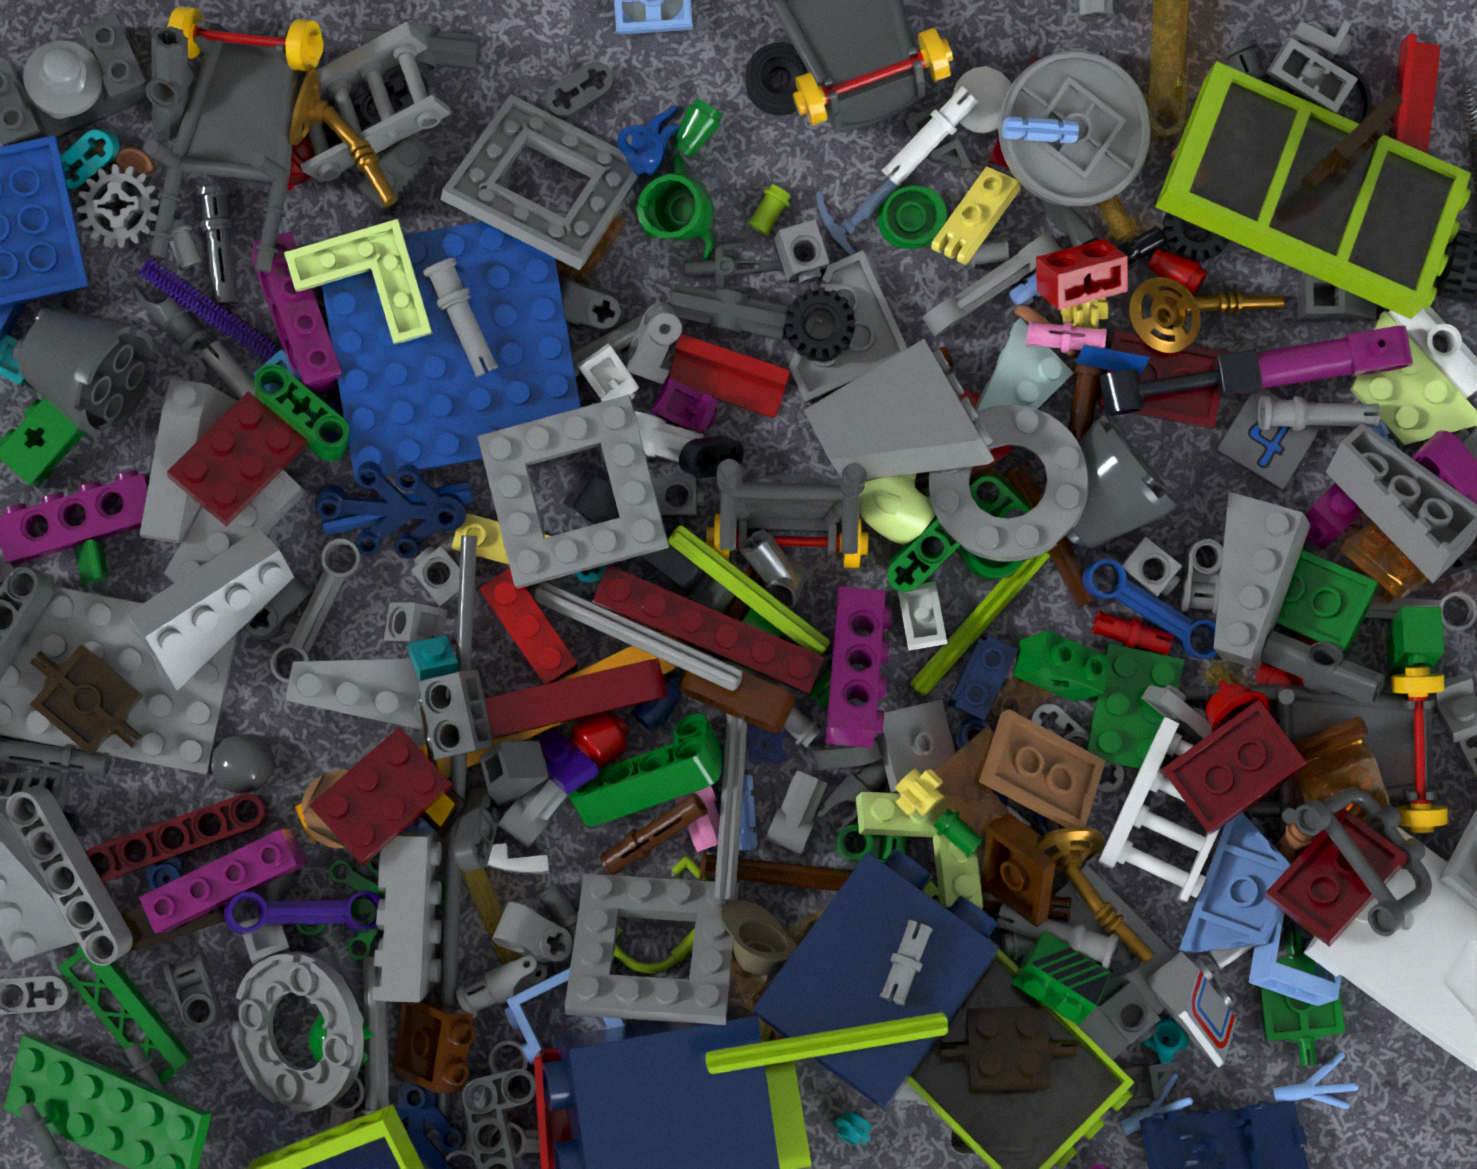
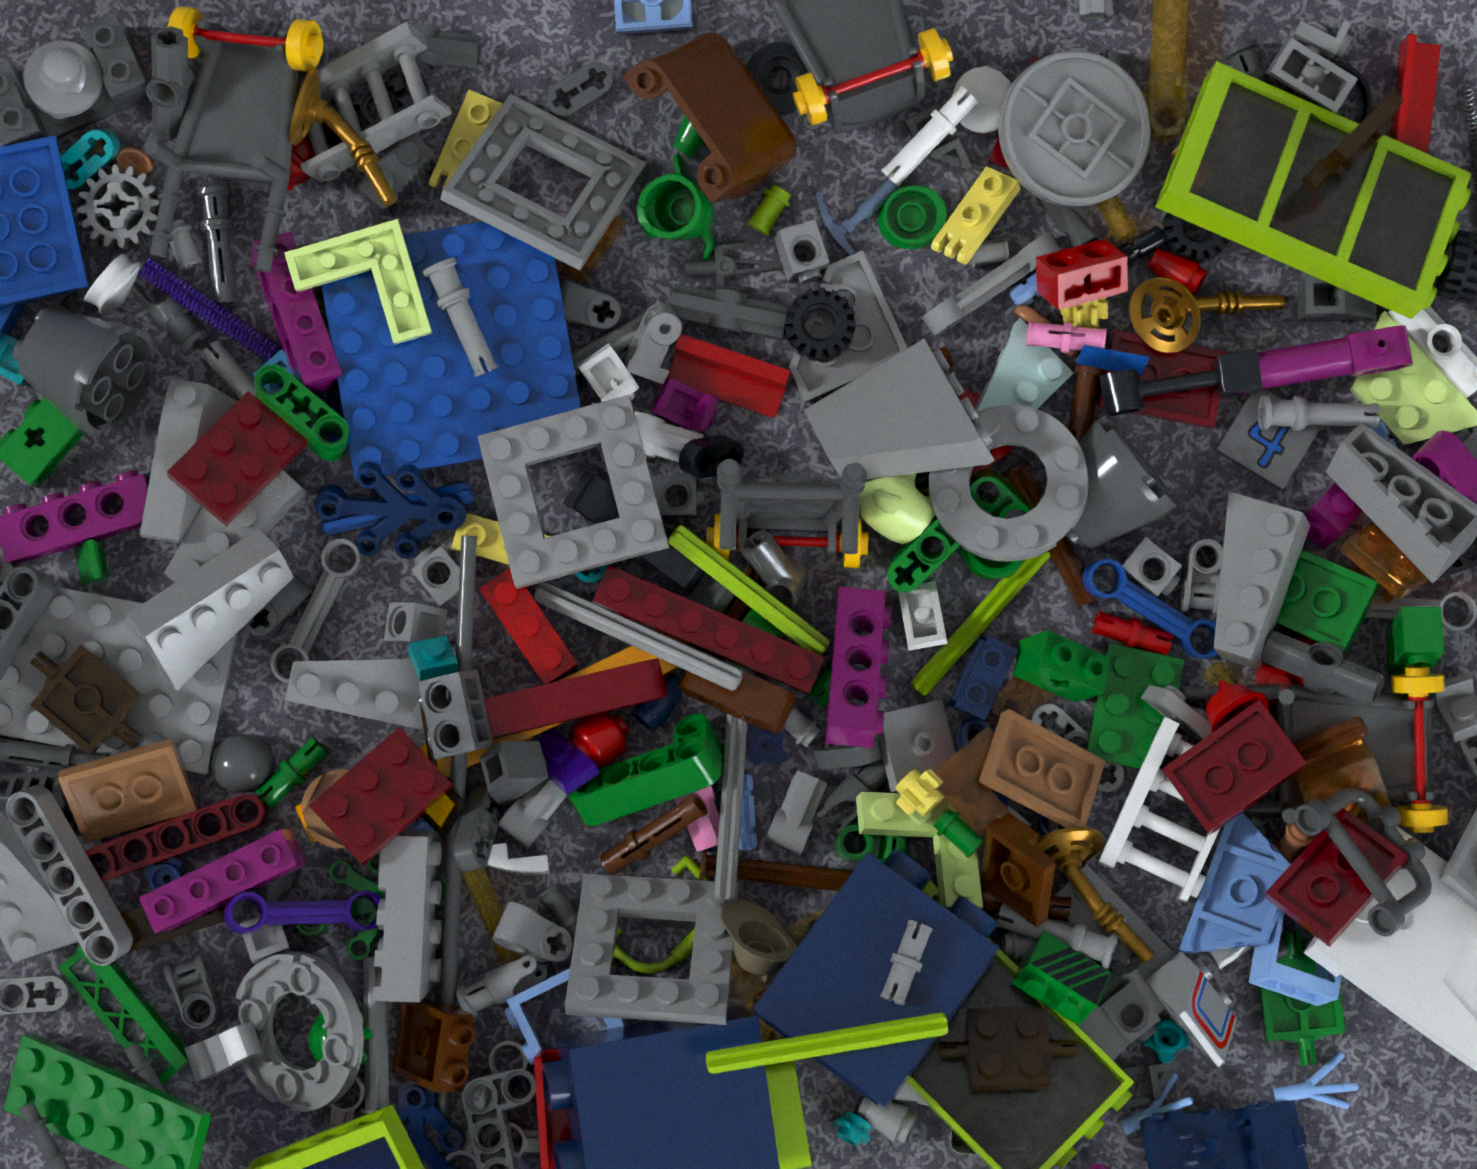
(113, 285): none -> white piece
(127, 790): none -> medium nougat plate
(224, 1051): none -> light grey leg
(292, 772): none -> green pin
(469, 125): none -> light yellow hinge
(647, 151): blue piece -> none
(725, 109): none -> reddish brown windscreen
(894, 1123): none -> light grey cone
(1040, 129): light blue axle -> none

